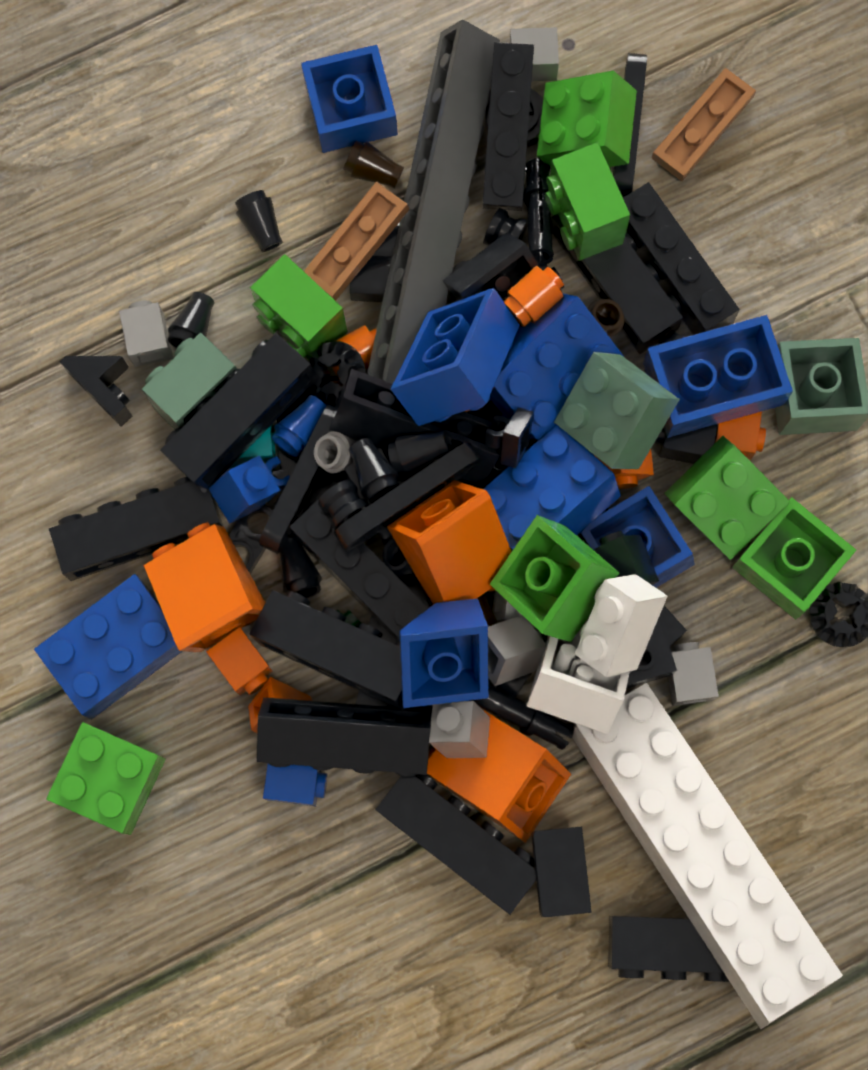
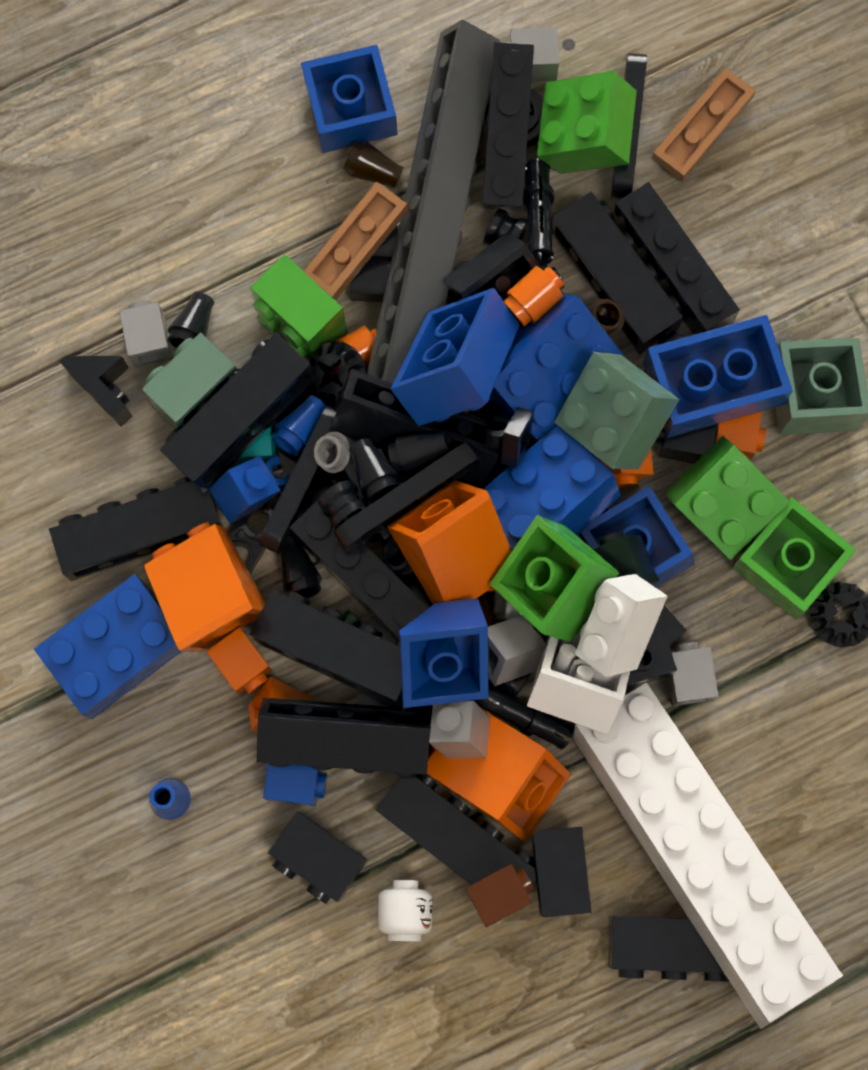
(106, 779): bright green brick -> none
(178, 802): none -> blue cone
(259, 218): black cone -> none
(317, 858): none -> black brick
(405, 911): none -> white head
(500, 894): none -> reddish brown brick
(587, 202): bright green brick -> none

